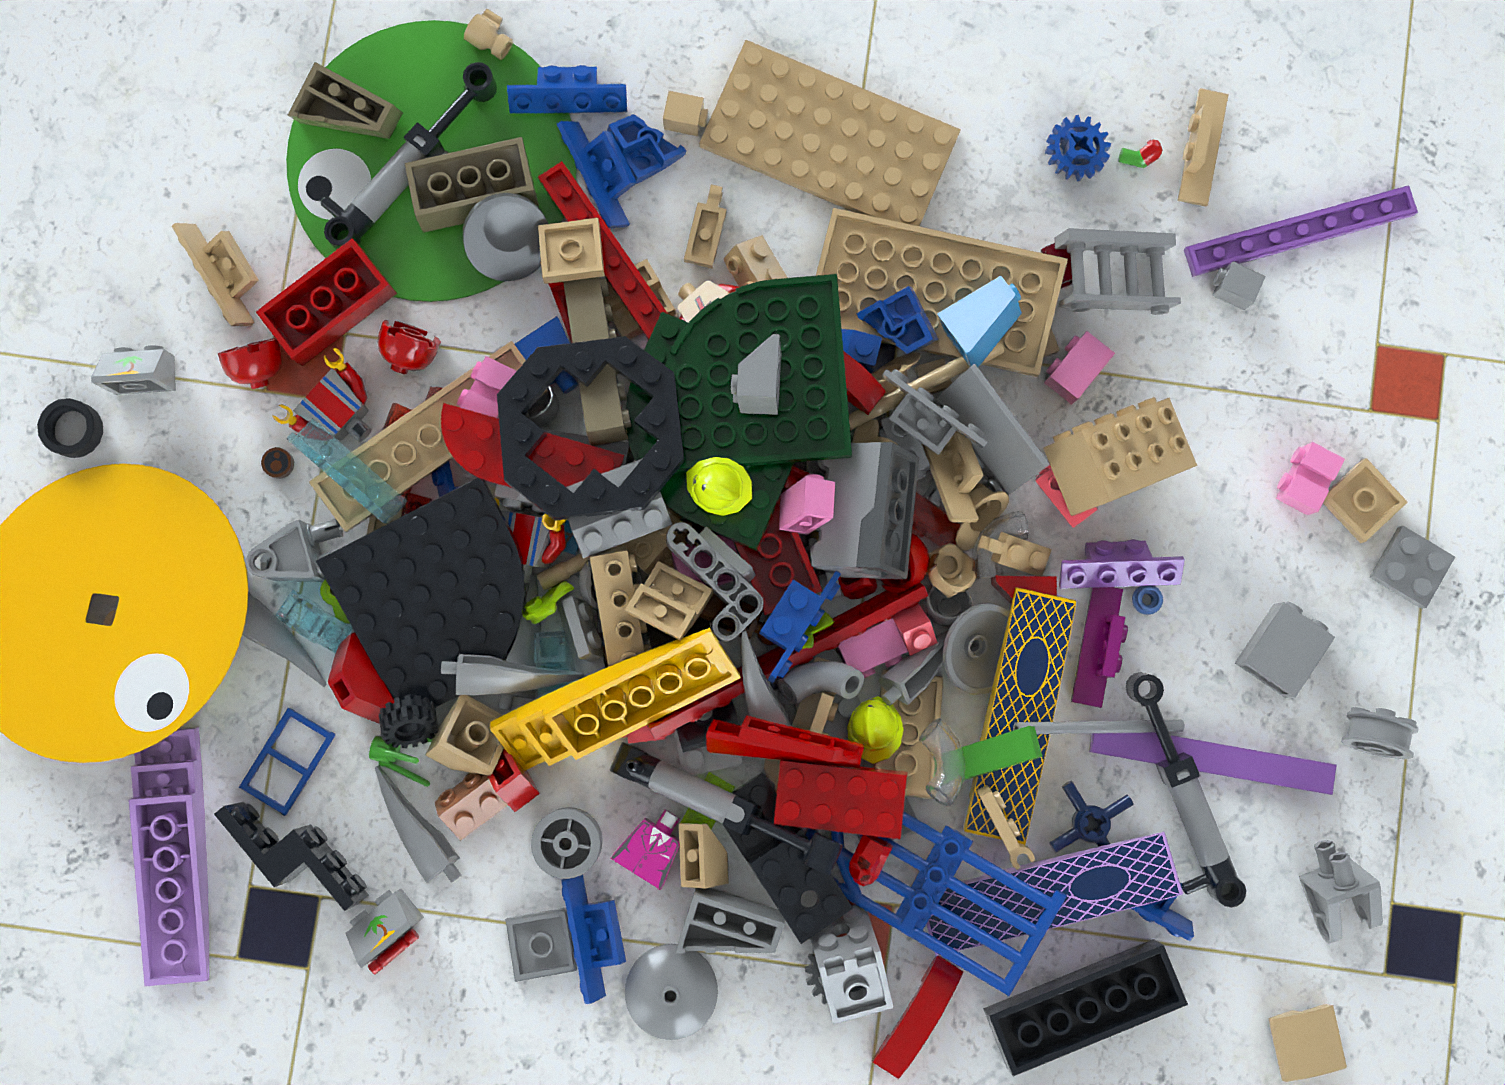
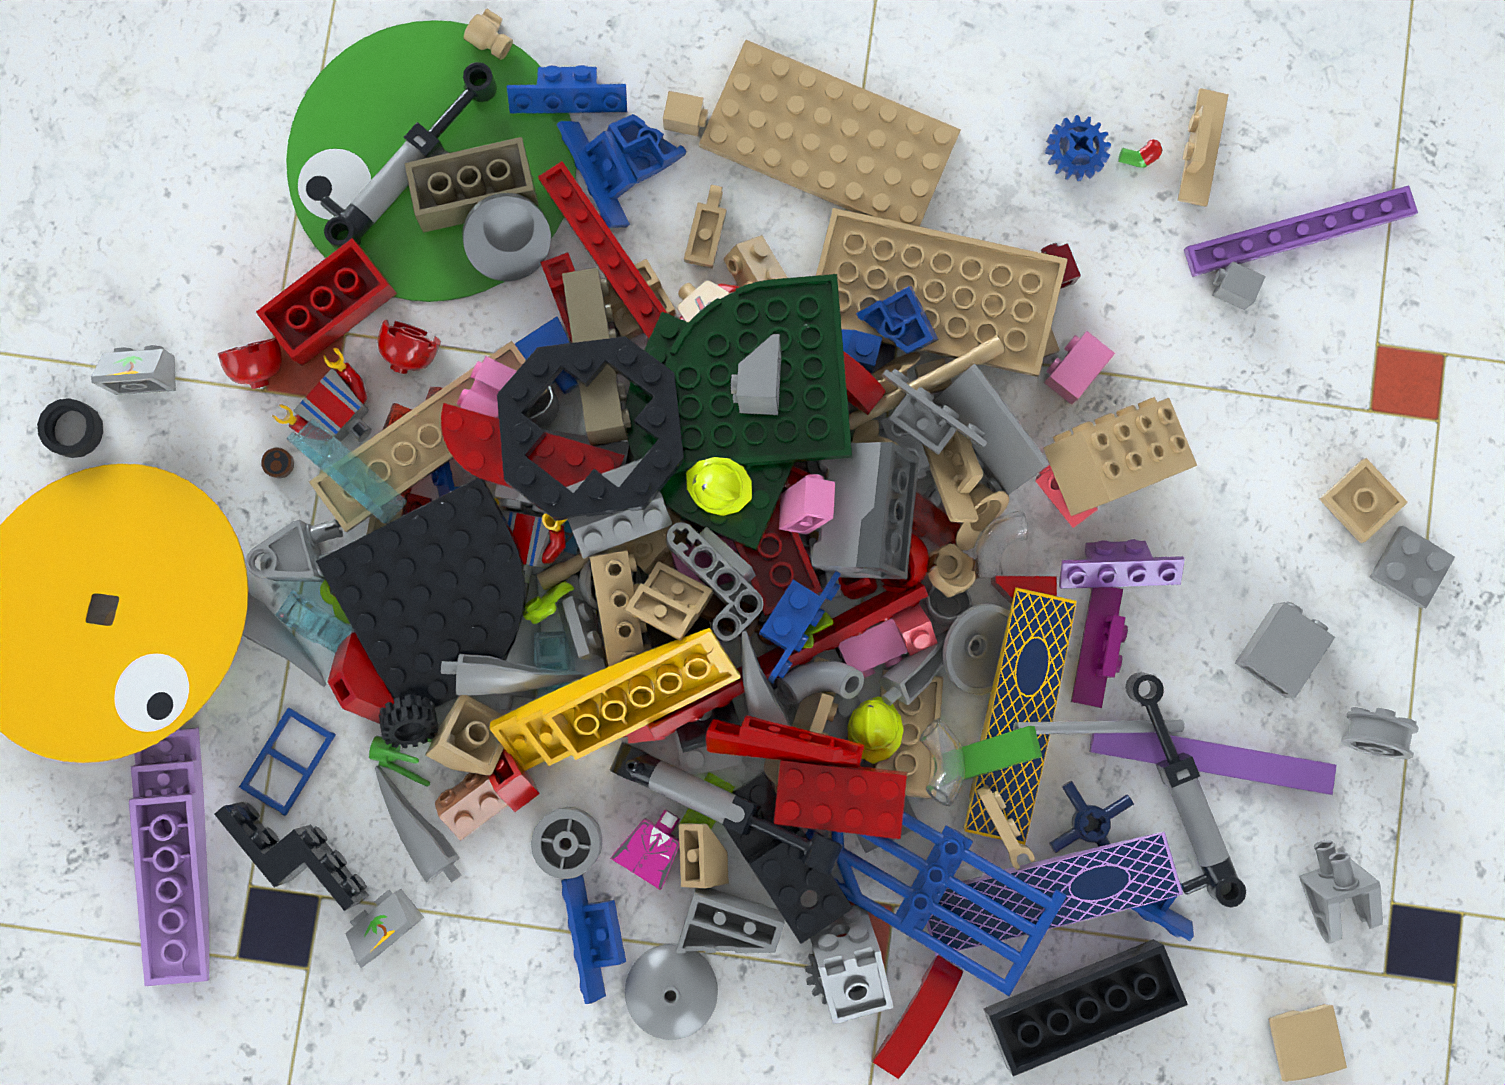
(221, 268): tan bracket -> none
(342, 105): dark tan wedge -> none
(393, 951): red wheel -> none
(540, 944): light grey tile -> none
(571, 250): tan plate -> none
(869, 859): red rock -> none
(981, 319): slope -> none
(1017, 553): tan plate -> none
(1128, 244): light grey fence -> none
(1156, 599): medium blue plate -> none
(1309, 478): bright pink brick -> none

